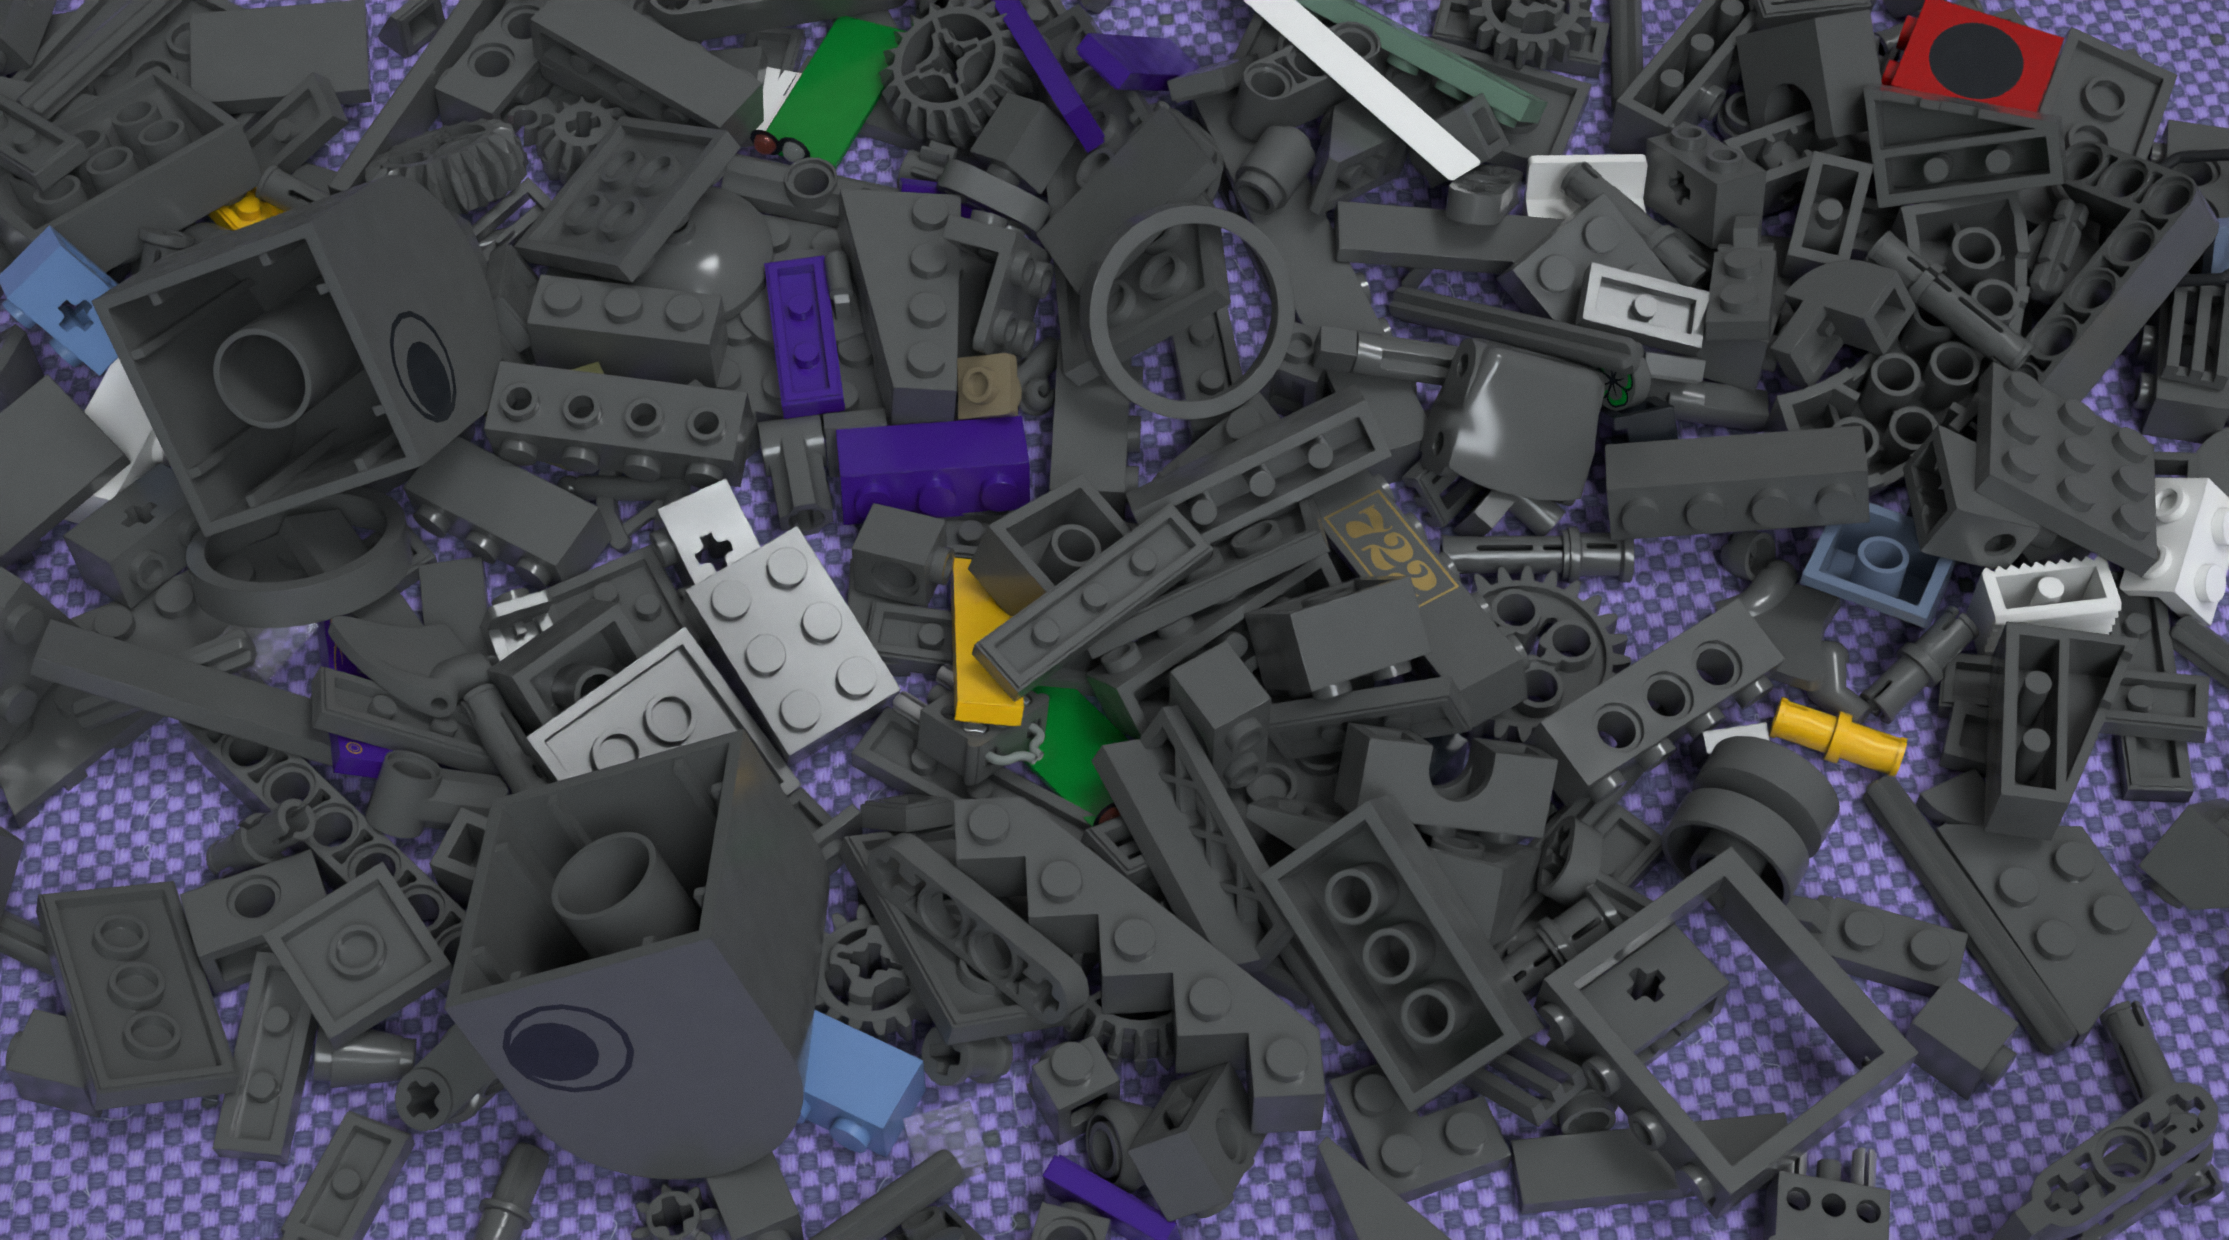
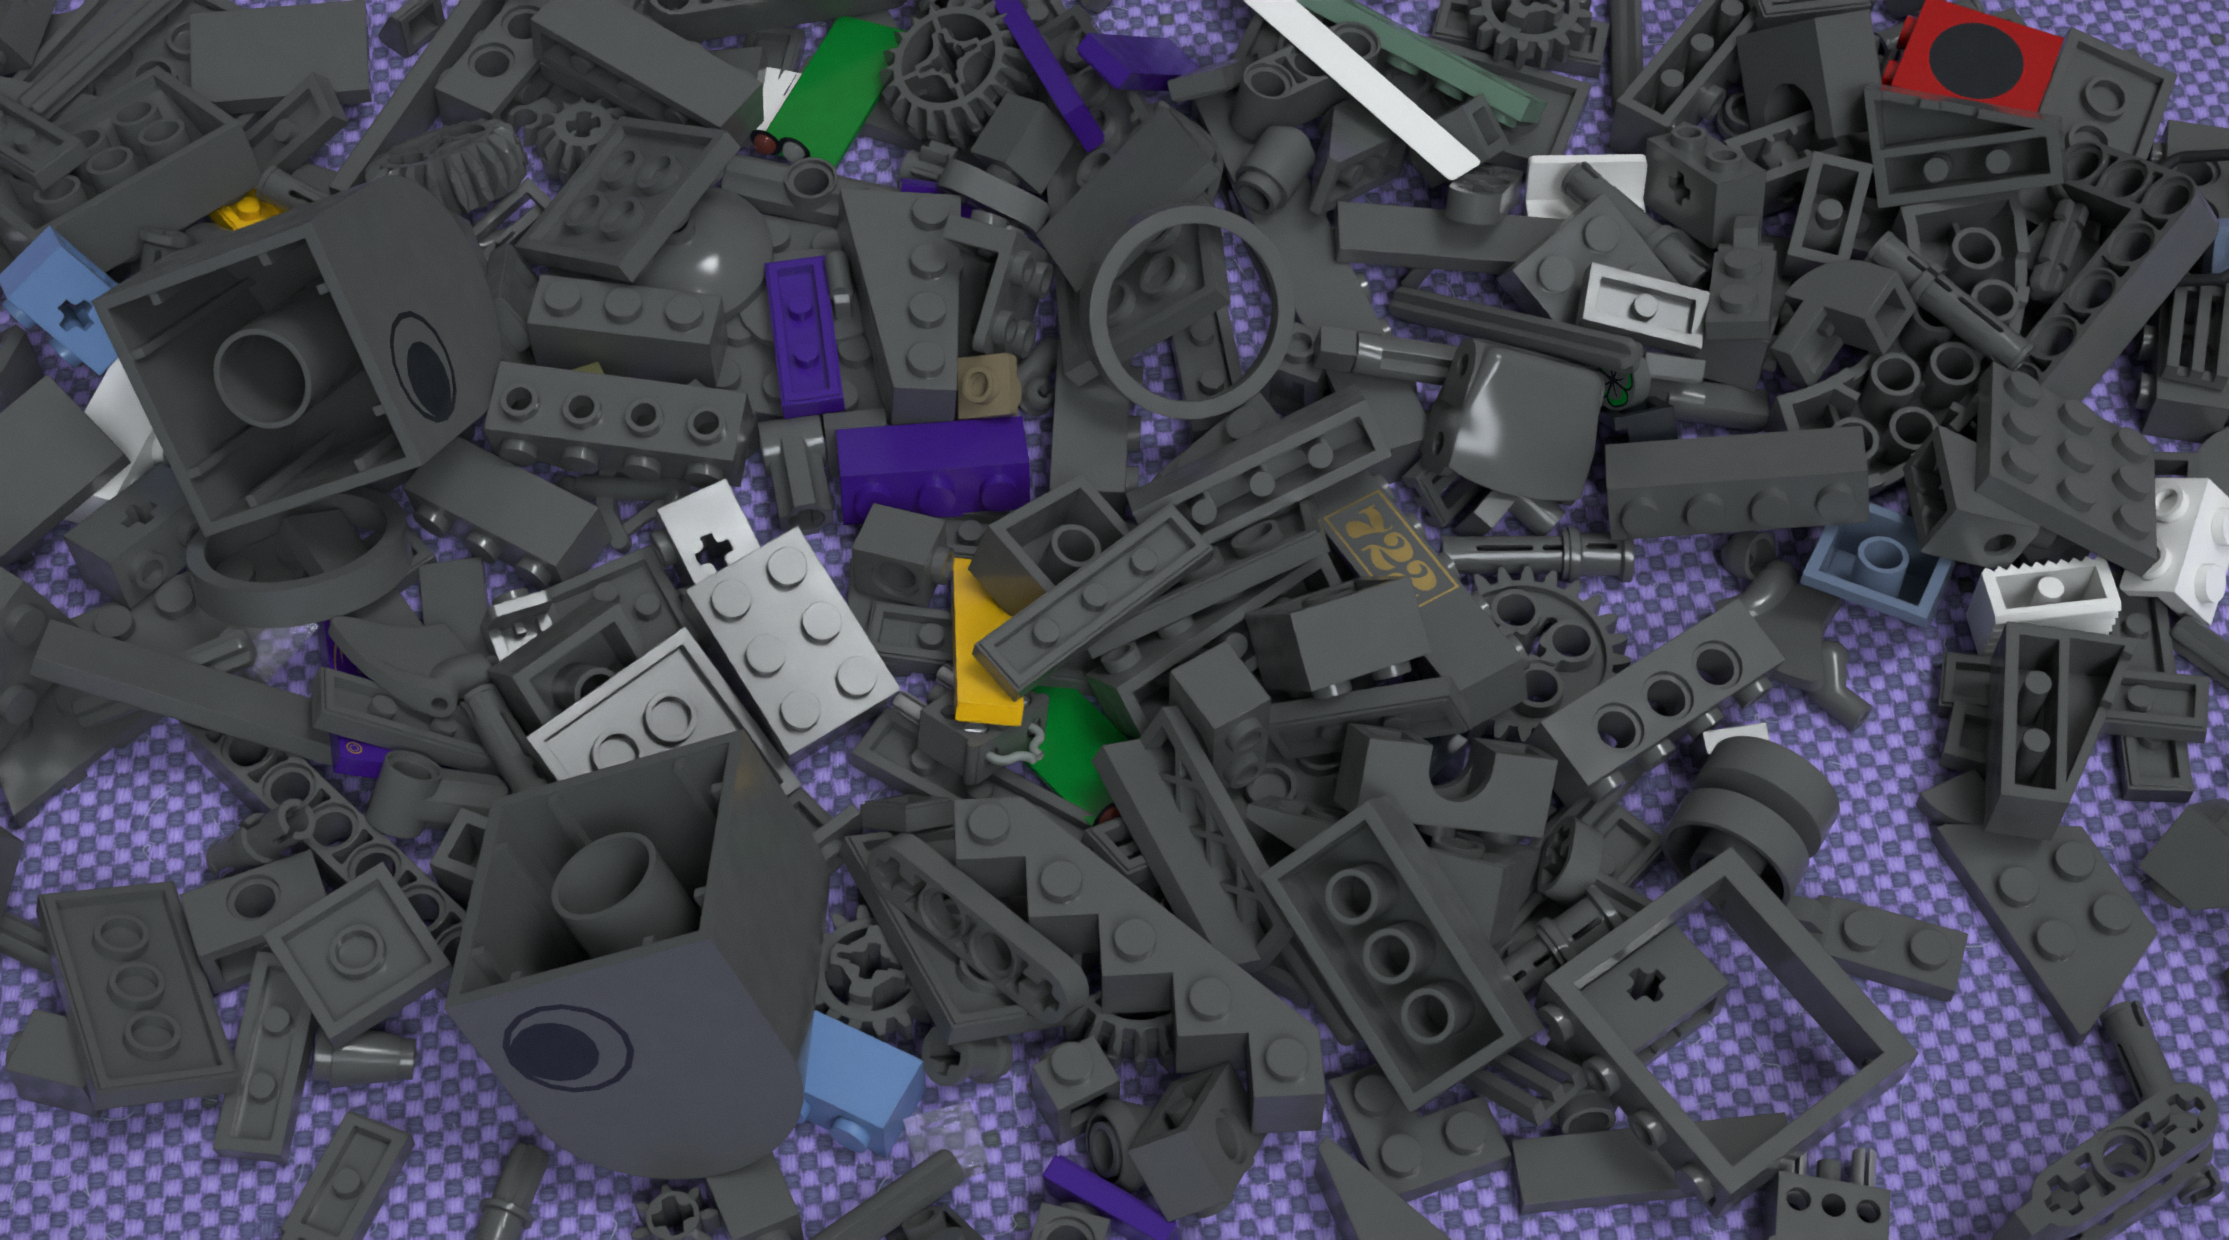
(446, 1085): dark grey piece -> none
(1838, 737): yellow pin -> none
(1920, 664): dark grey pin -> none
(1962, 1039): dark grey brick -> none
(1970, 915): dark grey axle -> none

